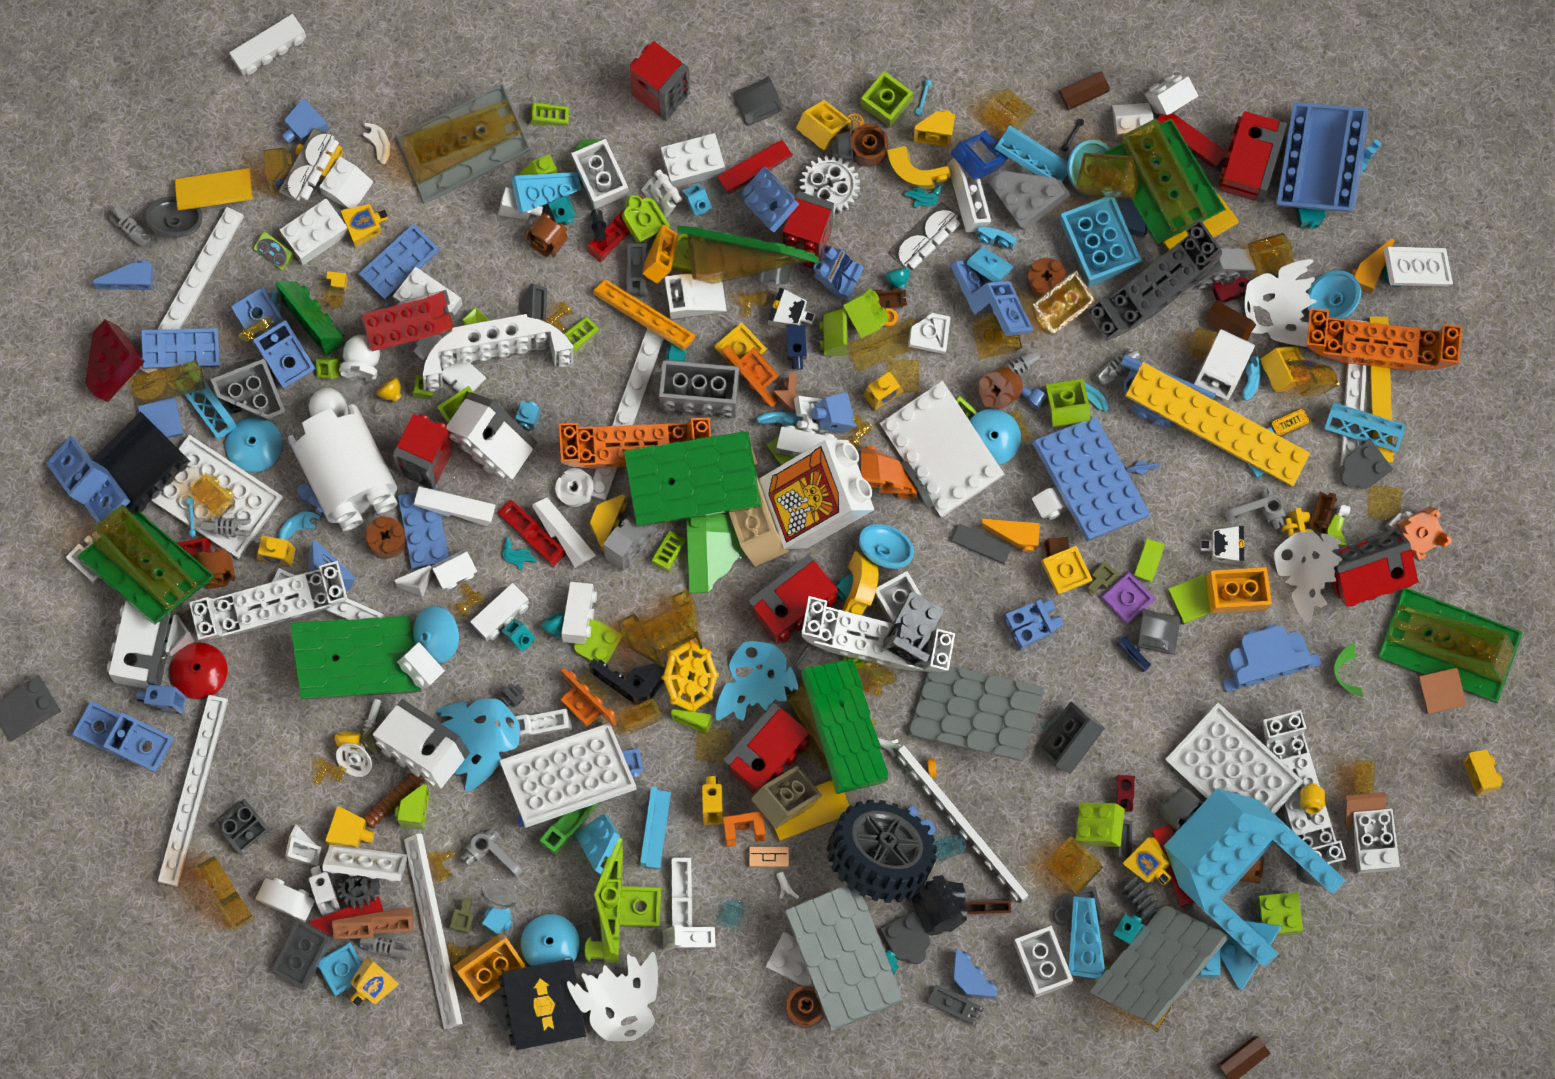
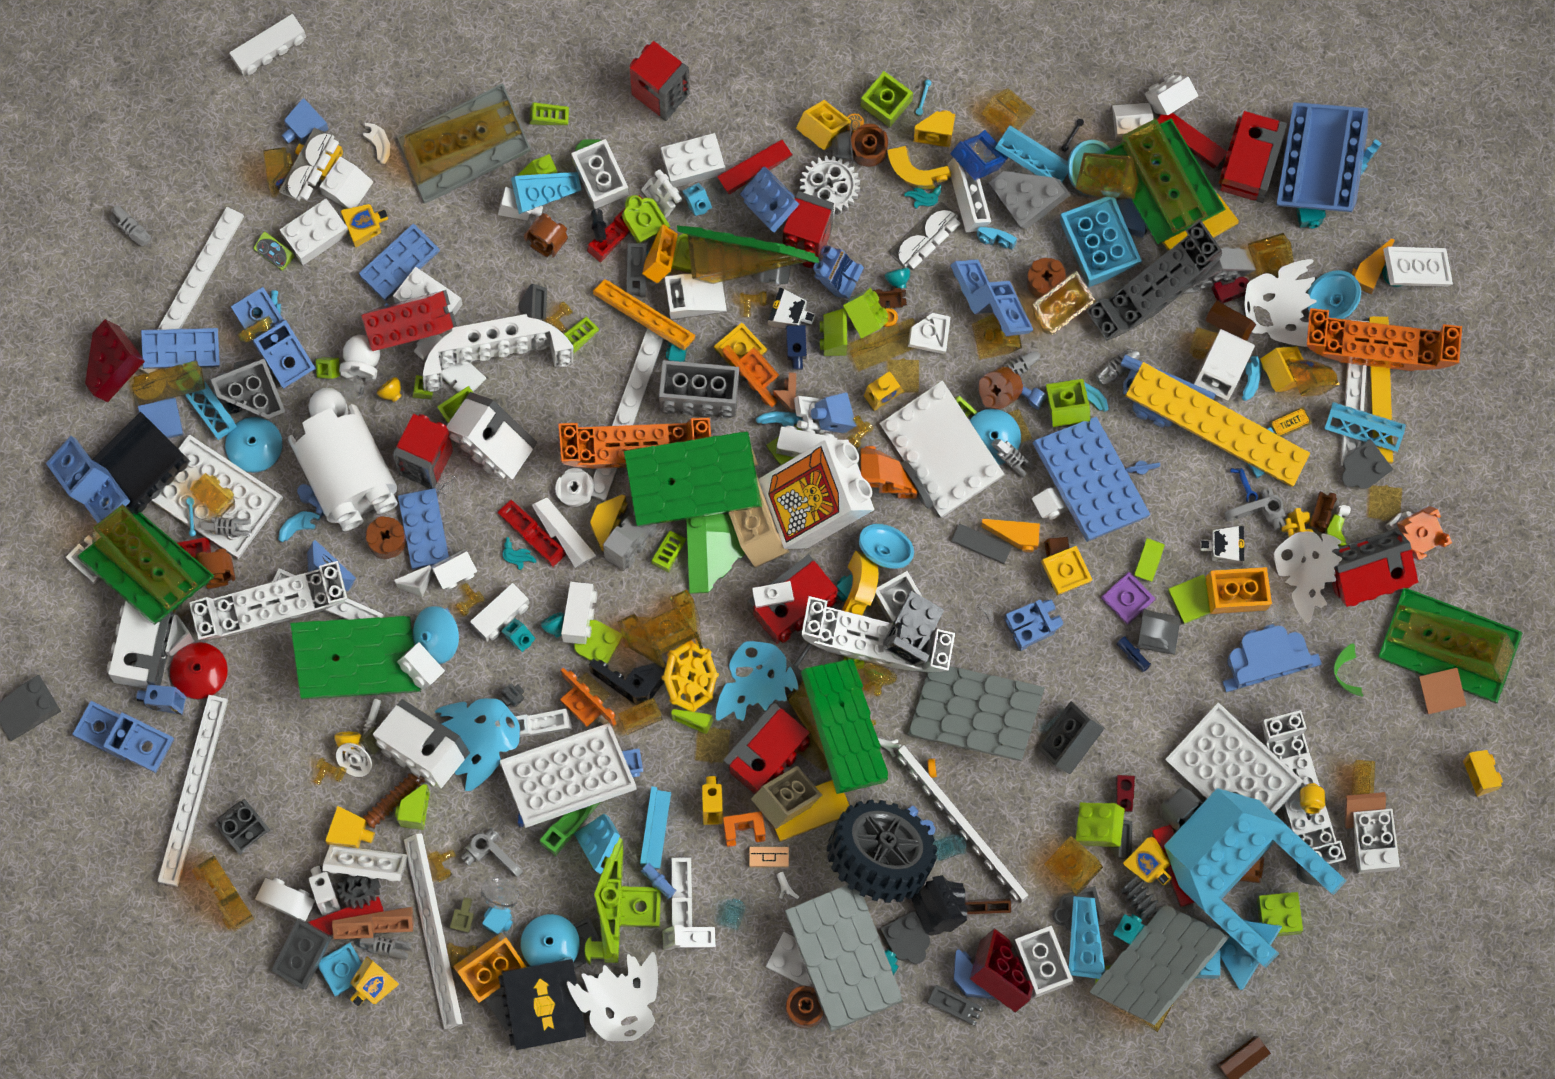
(130, 277): medium blue slope -> none
(167, 221): dark grey dish -> none
(213, 189): yellow tile -> none
(275, 551): yellow torso -> none
(302, 848): white slope -> none
(310, 316): green slope -> none
(336, 296): leg -> none
(450, 504): white slope -> none
(474, 316): lime slope -> none
(528, 415): medium azure brick -> none
(557, 207): teal brick -> none
(658, 881): none -> medium blue pin
(758, 101): dark grey slope -> none
(773, 594): none -> white plate
(989, 265): medium azure plate -> none
(1001, 972): none -> dark red brick
(1011, 456): none -> light grey hinge
(1084, 90): reddish brown piece -> none
(1103, 577): olive plate -> none
(1245, 483): none -> blue piece

